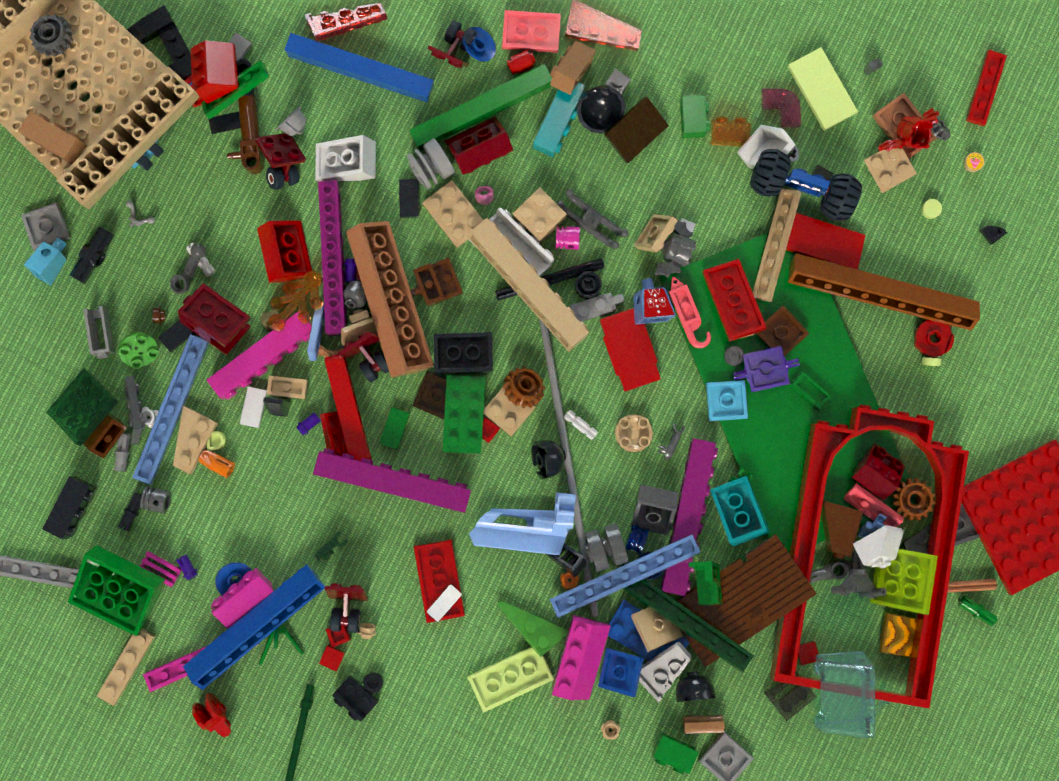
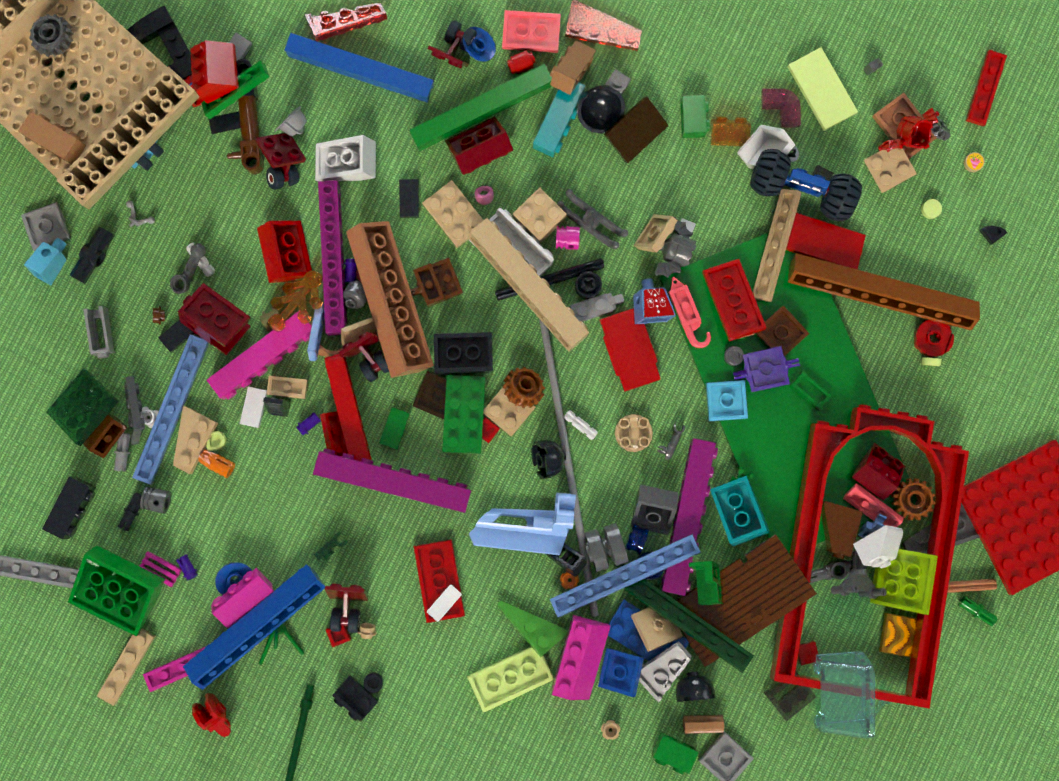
(145, 344): bright green plate -> none
(332, 658): red tile -> none
(359, 315): tan plate -> none
(430, 164): light grey wheel -> none

